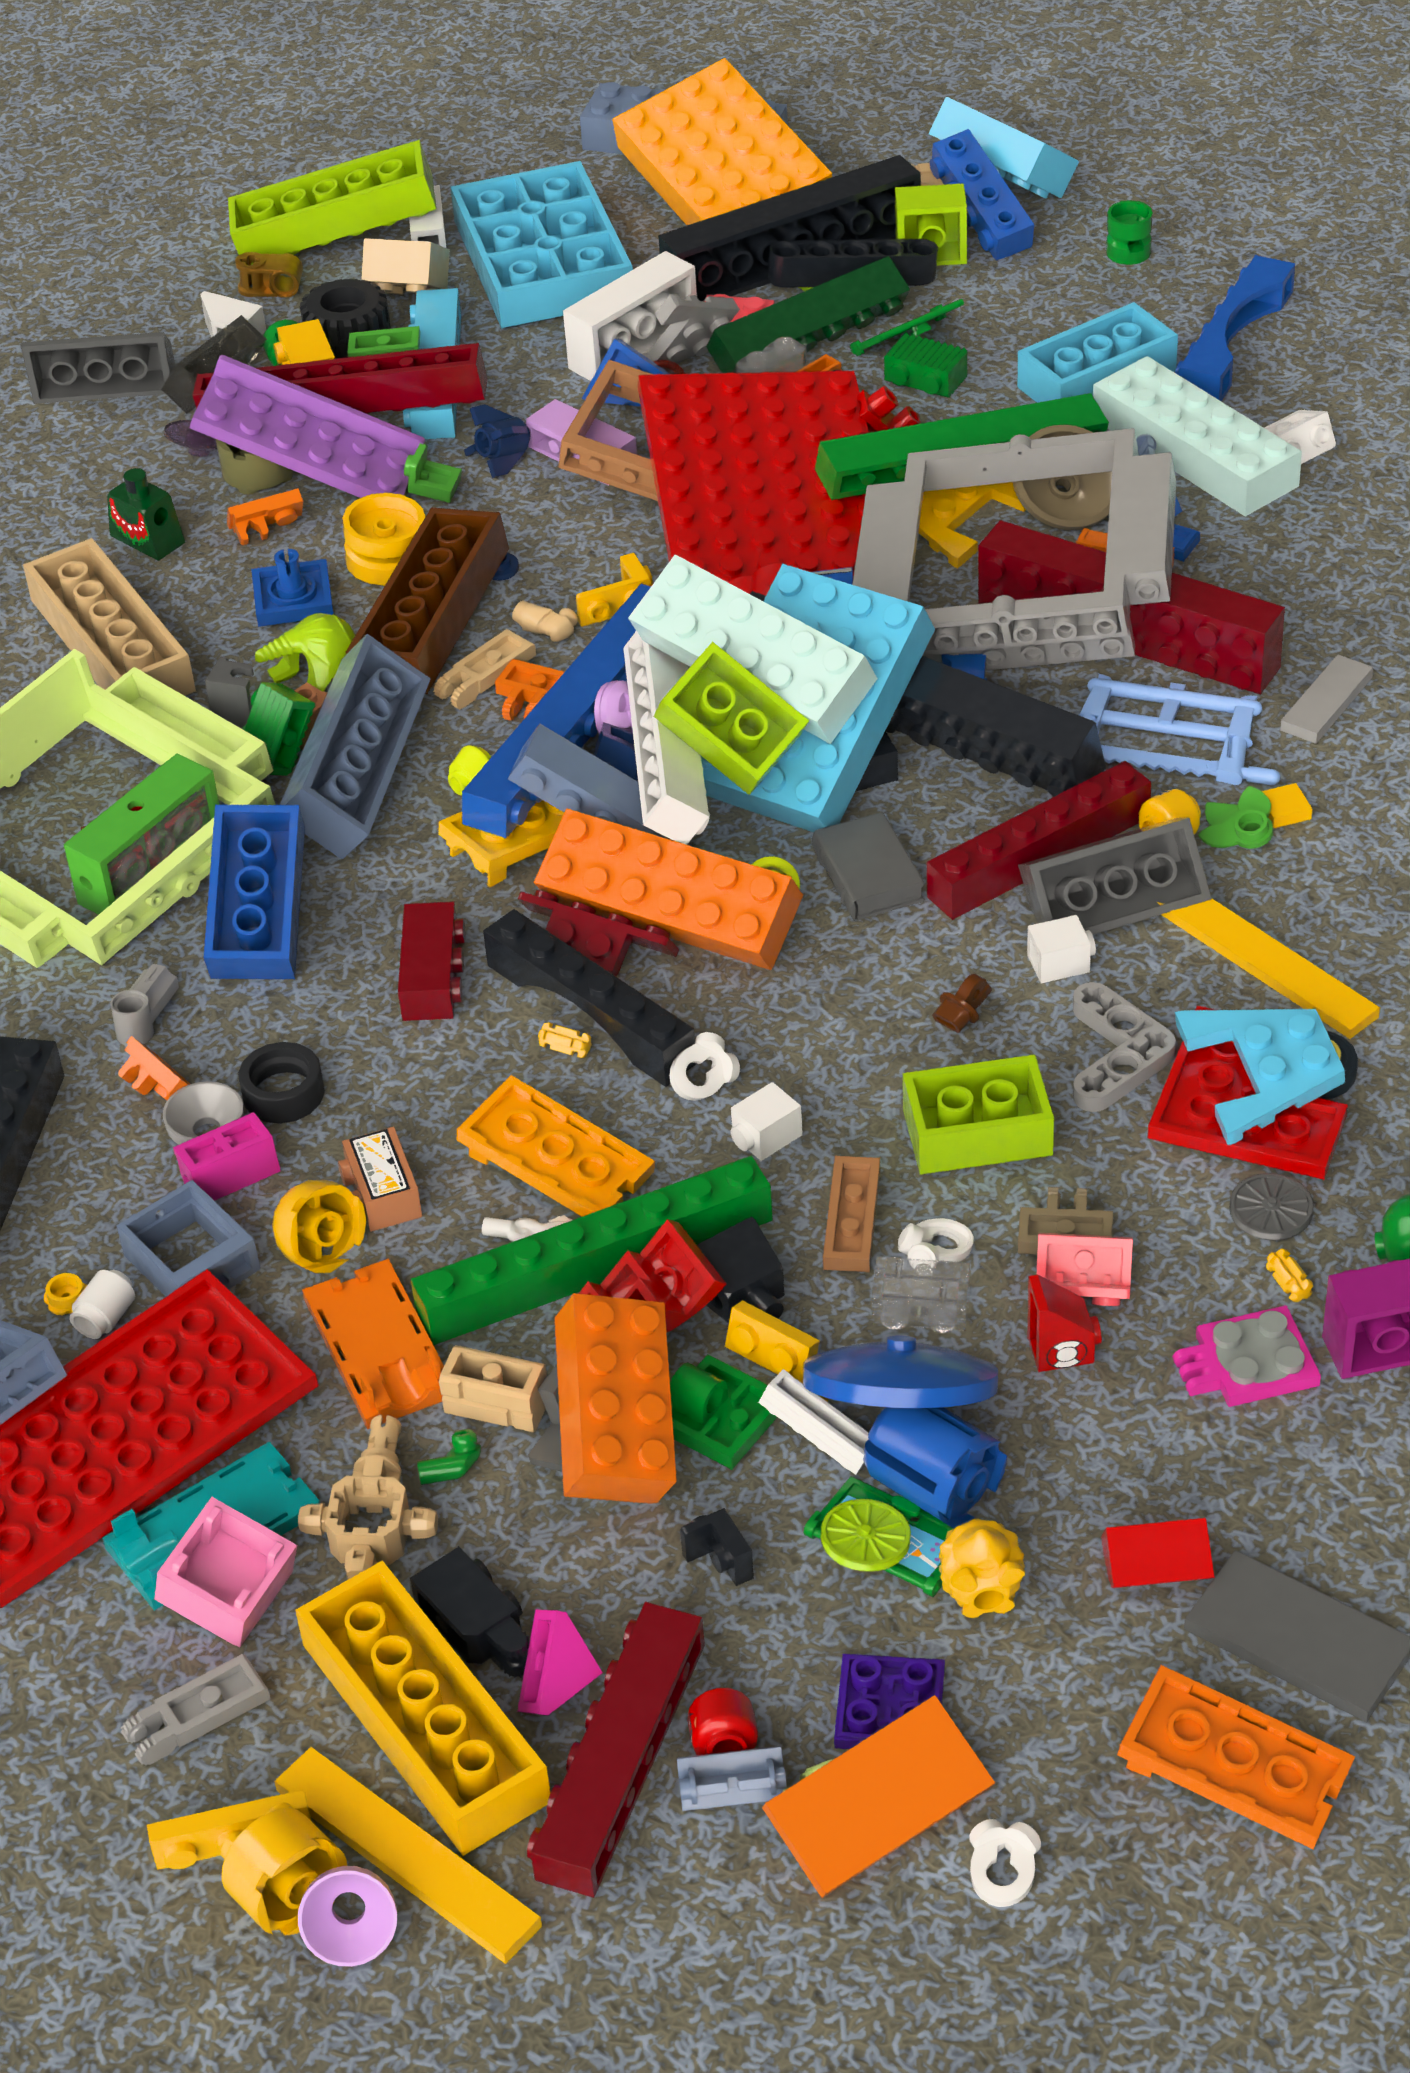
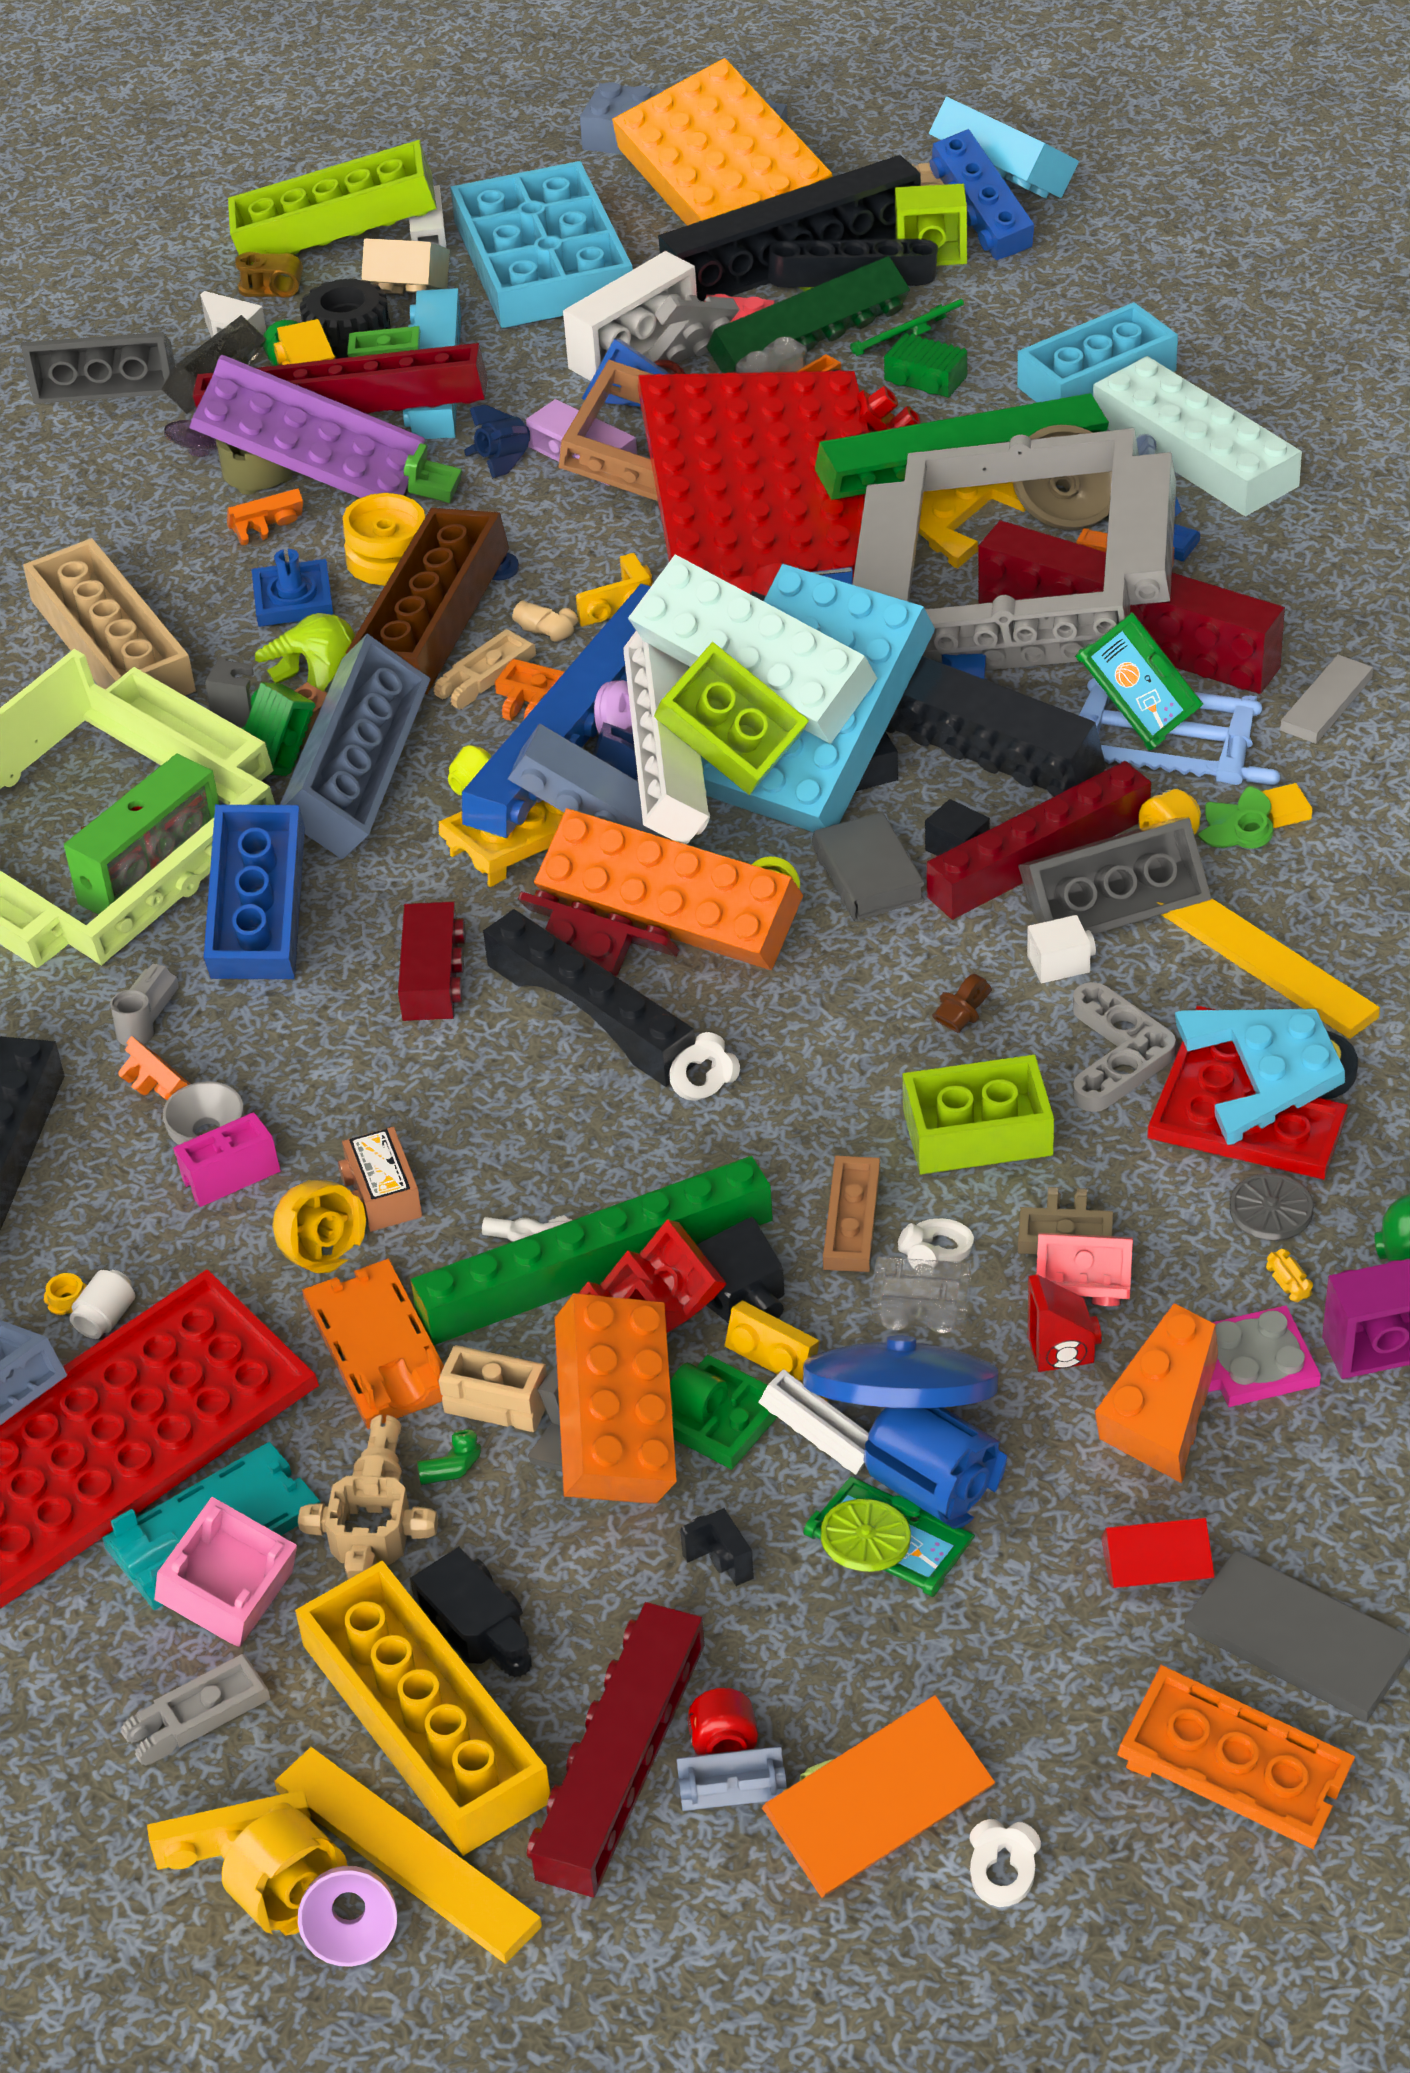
(143, 516): dark green torso -> none
(229, 1261): sand blue window -> none
(283, 1105): black tyre -> none
(553, 1149): light orange piece -> none
(555, 1664): dark pink slope -> none
(564, 1040): yellow piece -> none
(766, 1121): white brick -> none
(880, 1691): dark purple tile -> none
(953, 826): none -> black brick
(981, 1567): yellow animal -> none
(1129, 232): green wheel -> none
(1135, 684): none -> door
(1161, 1393): none -> orange wedge
(1258, 292): blue arch -> none
(1306, 431): white bracket -> none

